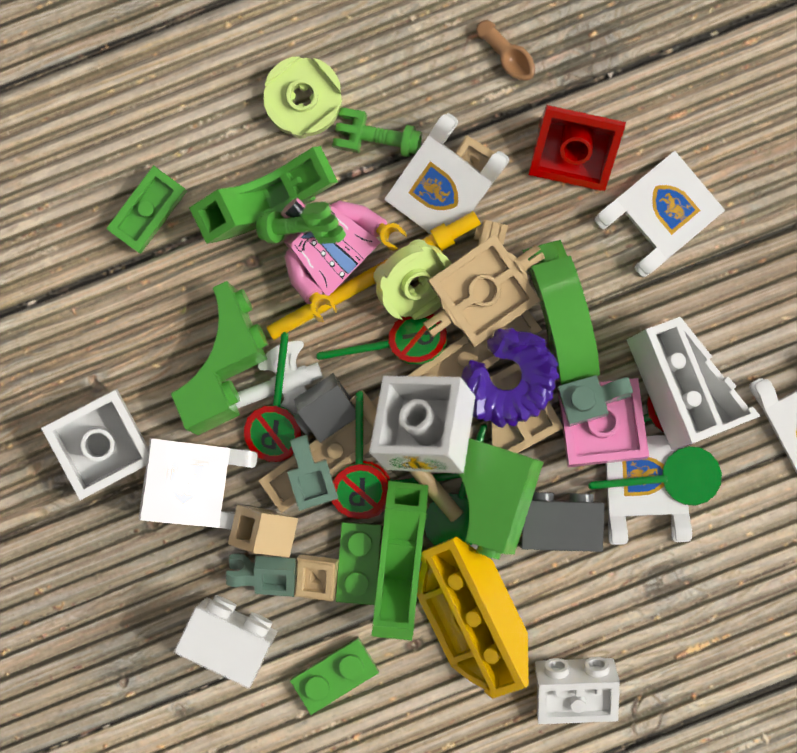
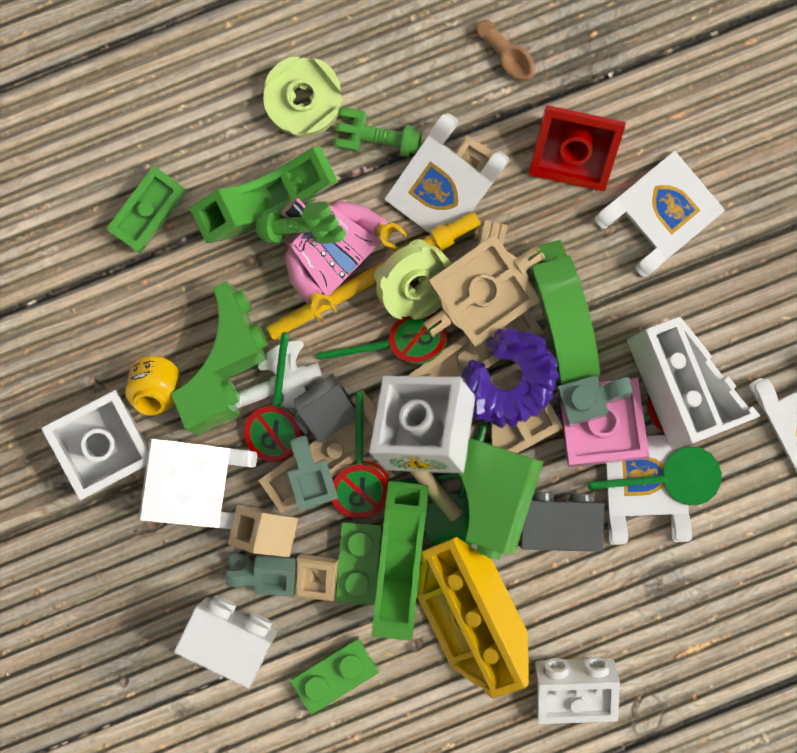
(151, 385): none -> yellow head

